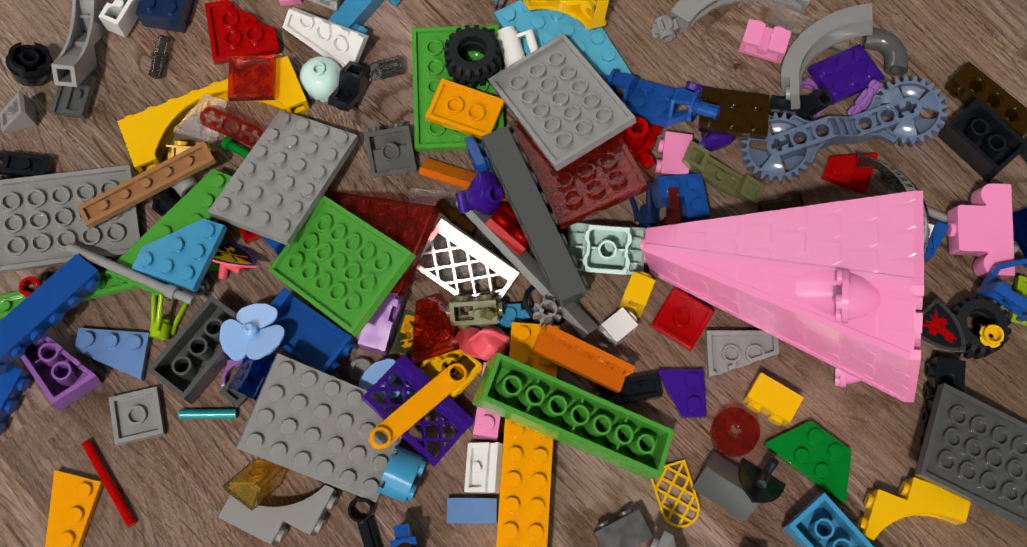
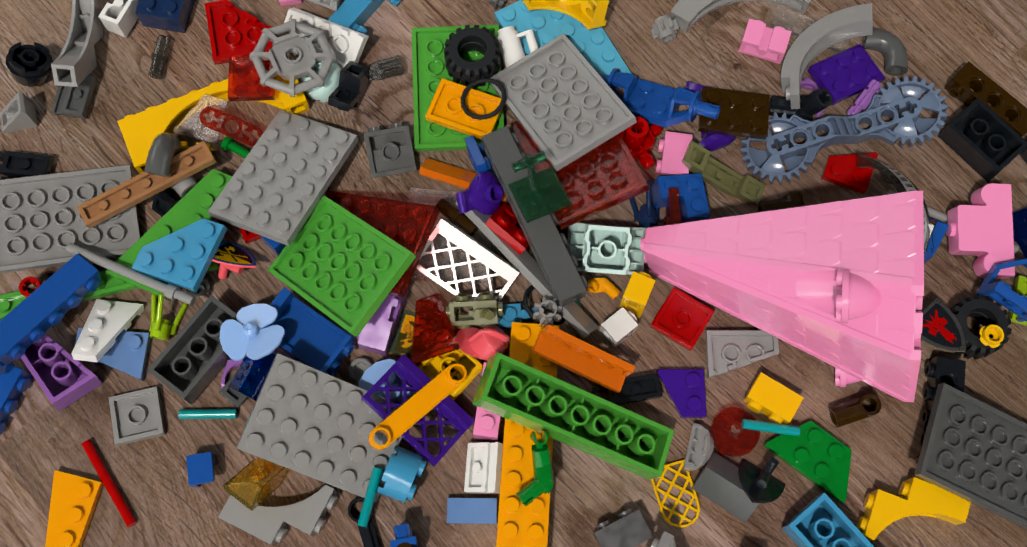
(102, 327): none -> white wing
(161, 154): none -> dark grey cylinder
(201, 468): none -> blue panel
(292, 69): none -> light grey plate
(370, 497): none -> teal piece
(493, 113): none -> black piece
(539, 192): none -> clear green plate
(543, 471): none -> green arm
(601, 285): none -> light orange arm
(699, 448): none -> light grey plate
(770, 427): none -> teal piece
(853, 410): none -> dark brown piece

